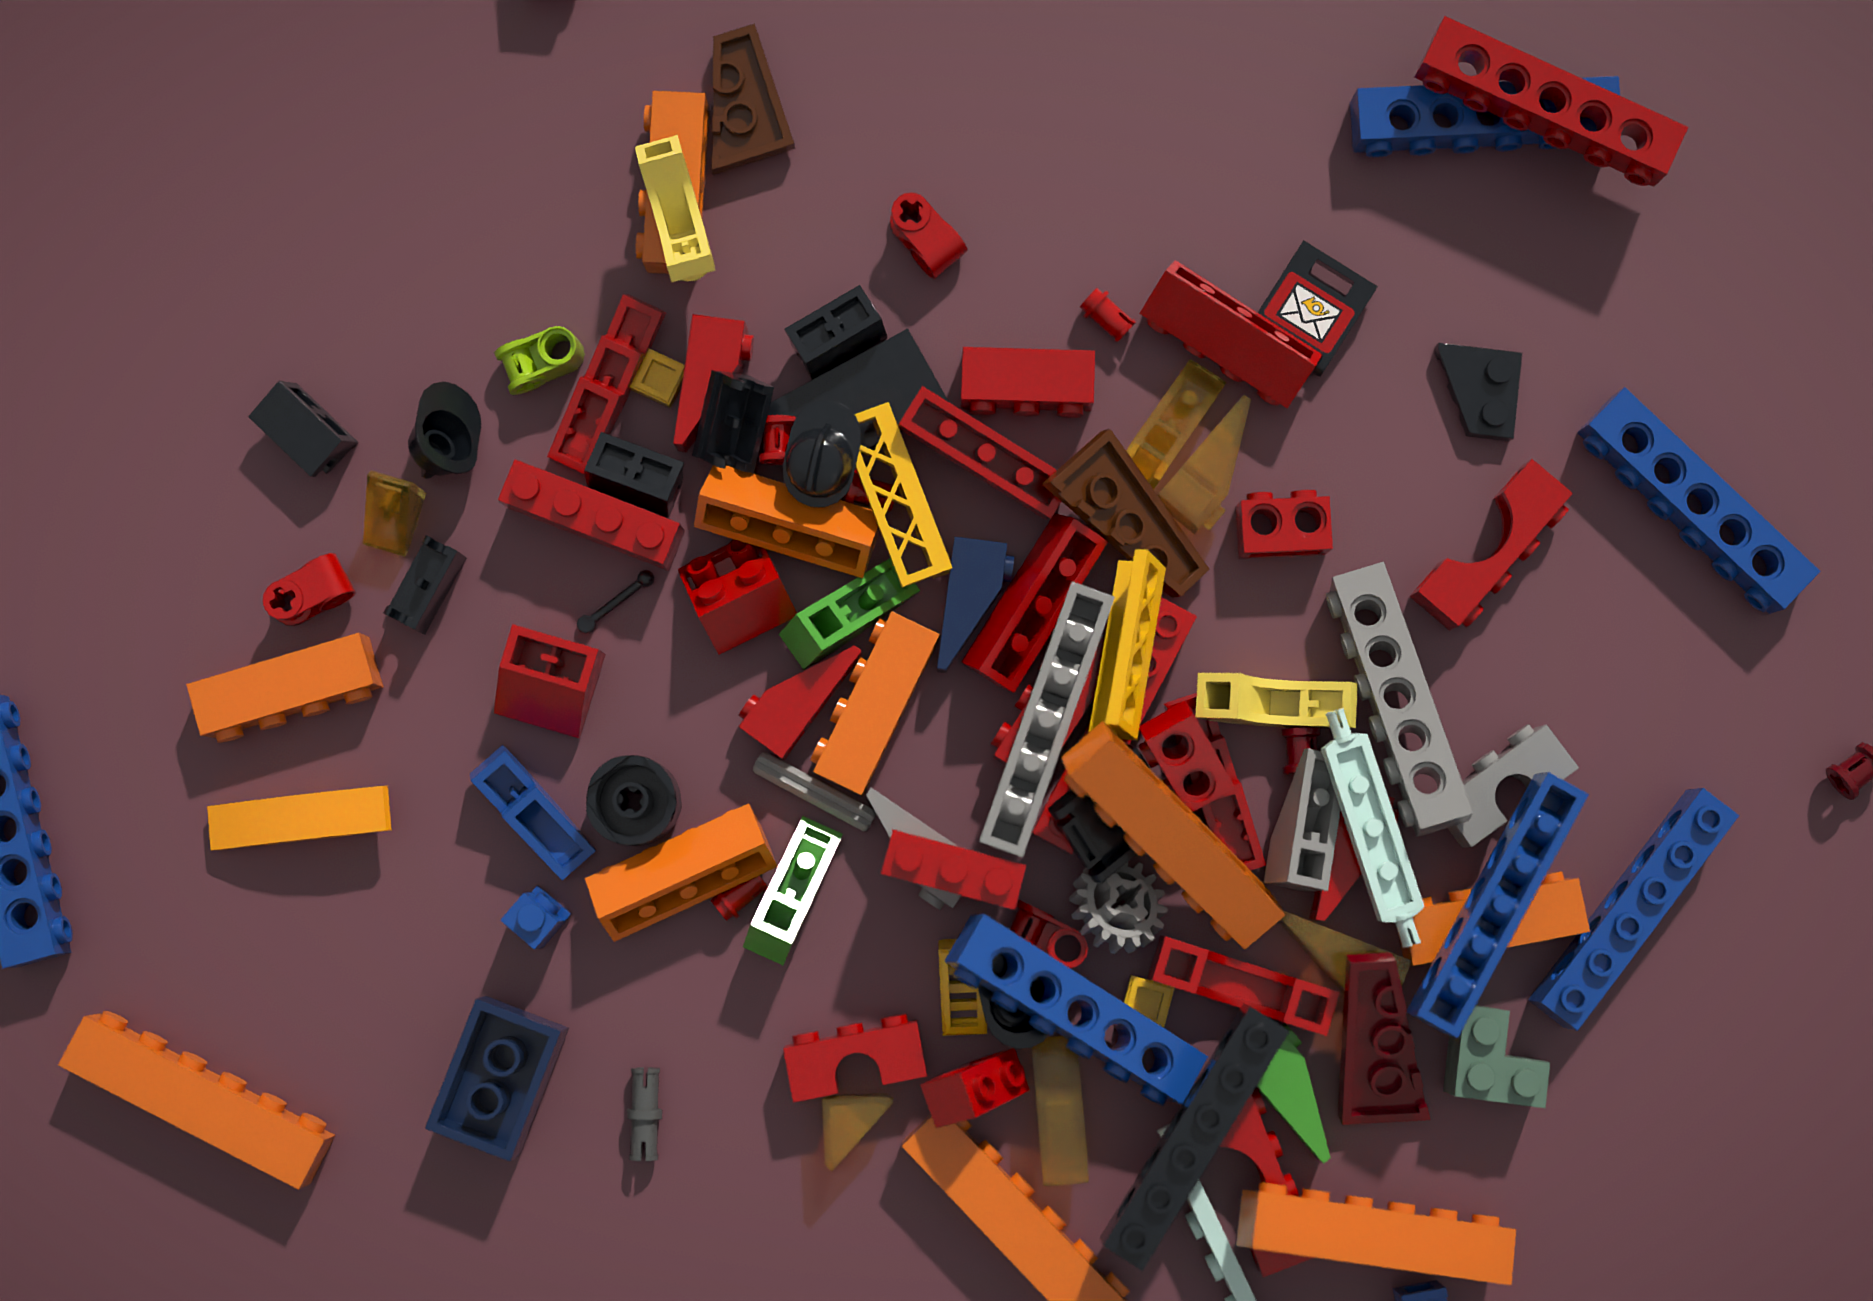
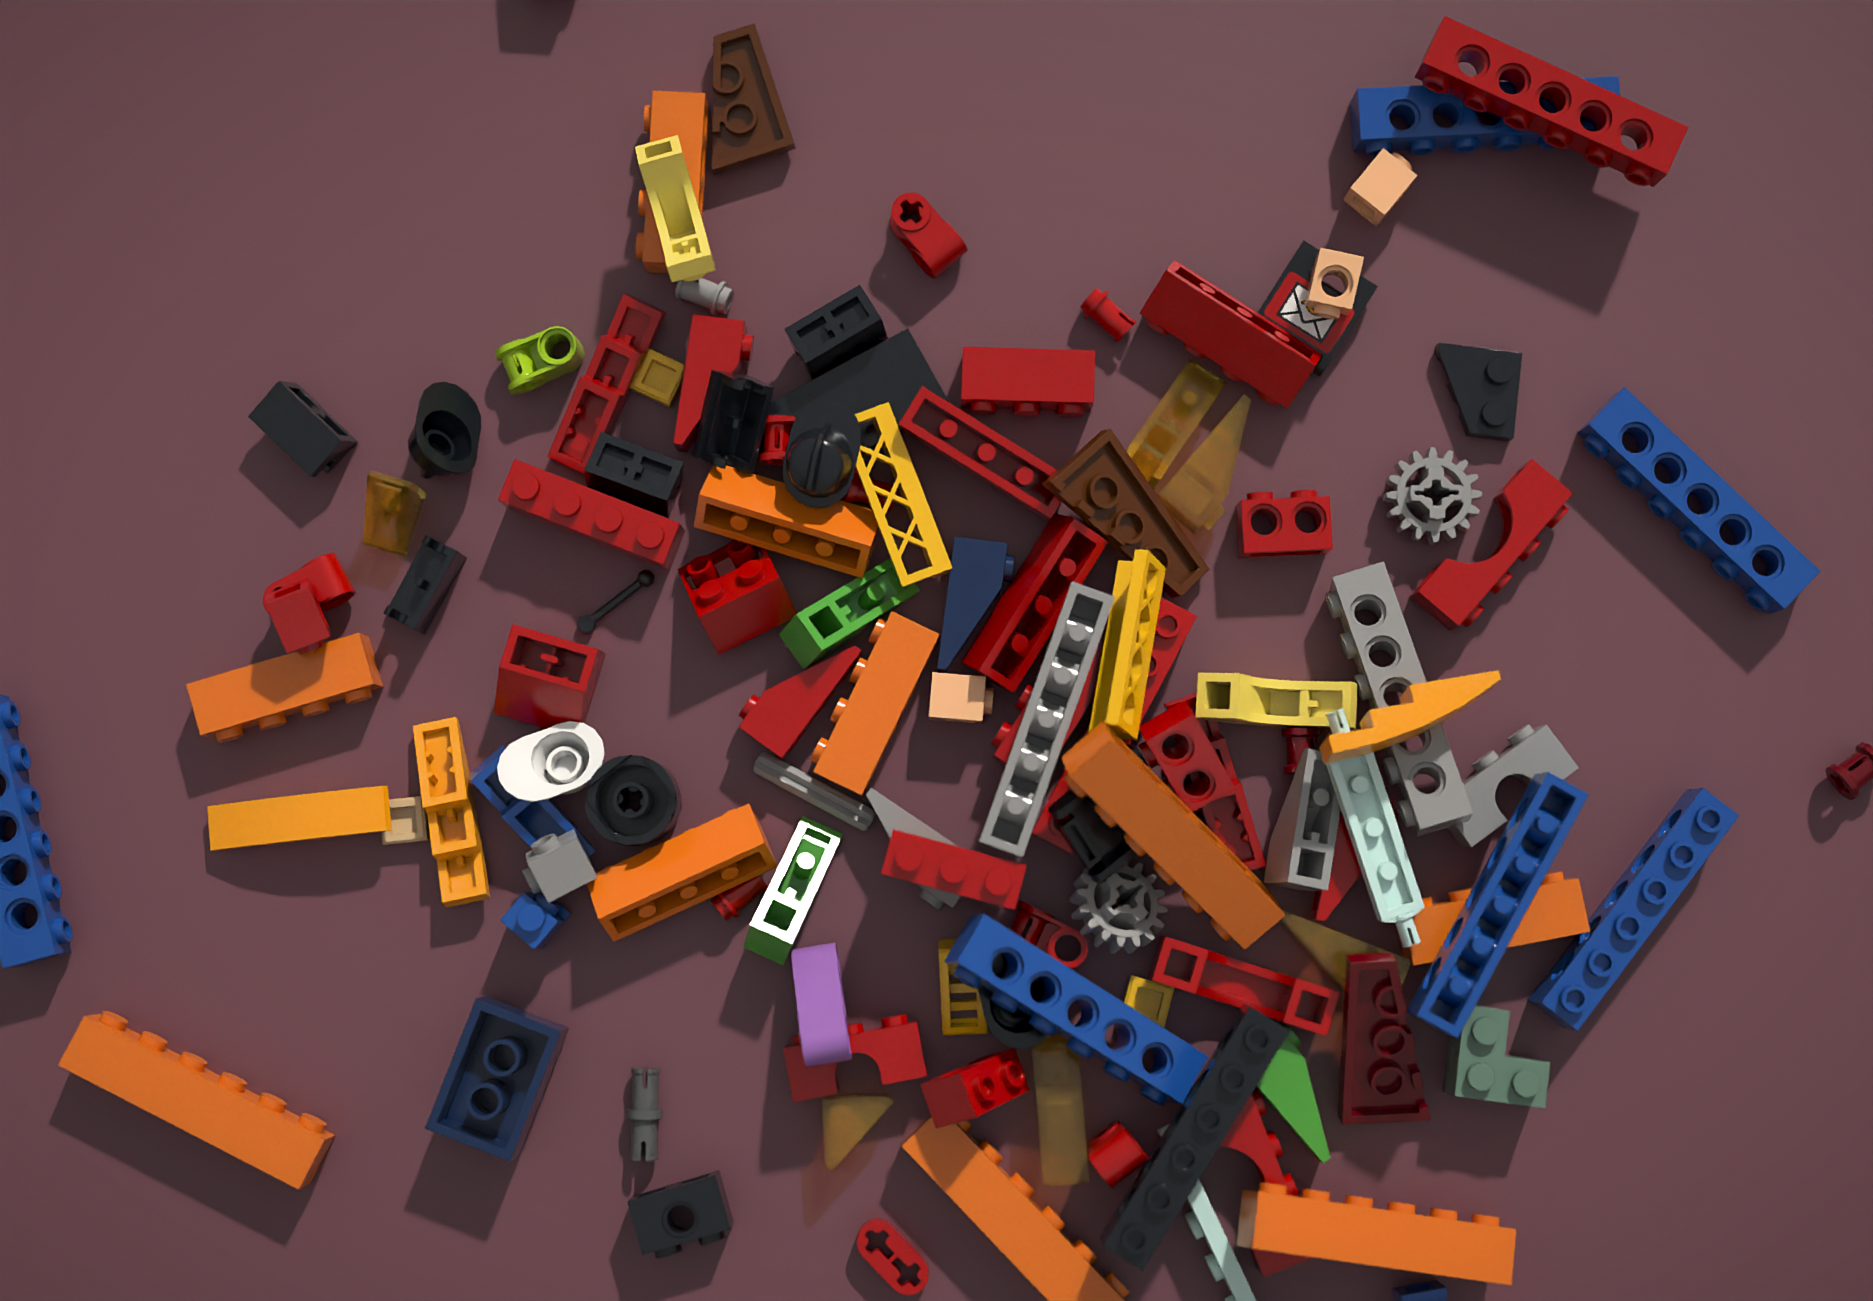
(298, 617): none -> red brick
(408, 822): none -> tan tile
(451, 812): none -> light orange slope
(551, 761): none -> white piece
(558, 865): none -> light grey brick
(653, 1219): none -> black brick
(706, 294): none -> light grey pin
(820, 1005): none -> medium lavender beam
(884, 1264): none -> red beam
(959, 698): none -> light nougat brick
(1115, 1153): none -> red piece
(1338, 264): none -> light nougat brick
(1380, 186): none -> light nougat brick
(1420, 709): none -> light orange slope
(1432, 477): none -> light grey gear

